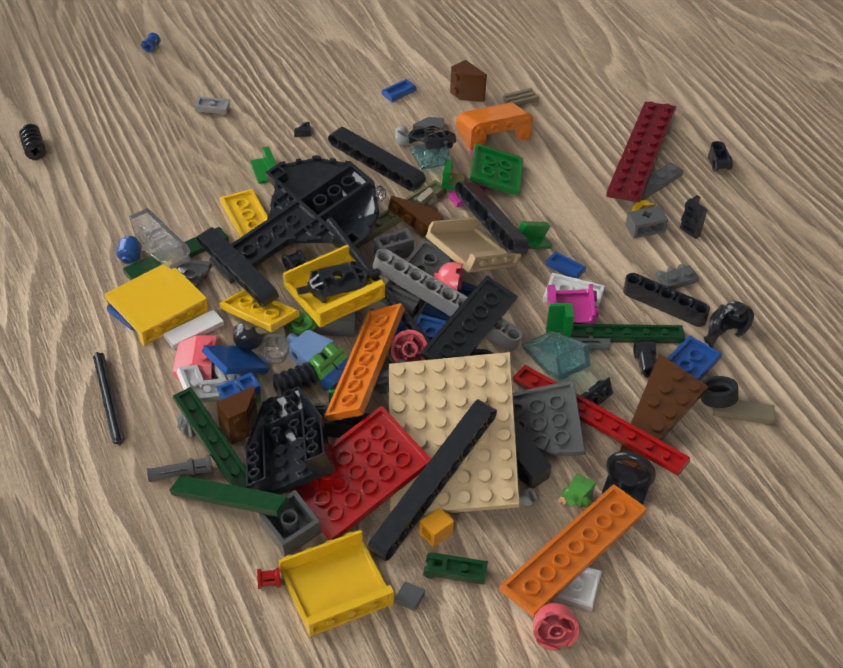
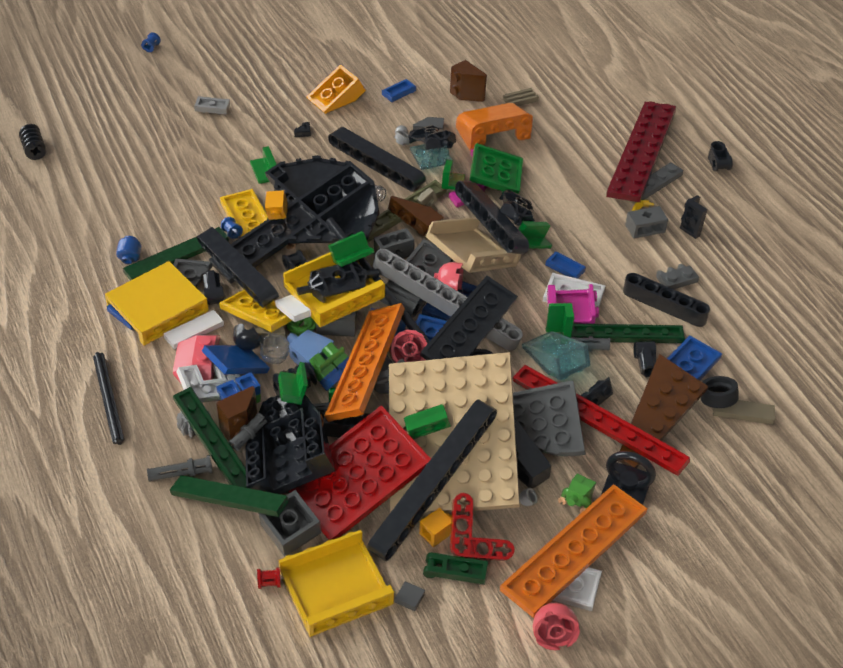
(158, 239): clear wedge -> none
(213, 290): none -> black piece
(229, 225): none -> blue bush
(248, 431): none -> dark grey pin
(276, 205): none -> light orange brick
(292, 385): none -> green panel
(293, 308): none -> white tile
(336, 90): none -> light orange slope
(350, 249): none -> green panel
(427, 421): none -> green panel
(472, 542): none -> red beam
(516, 207): none -> black plate
(732, 316): black hair -> none

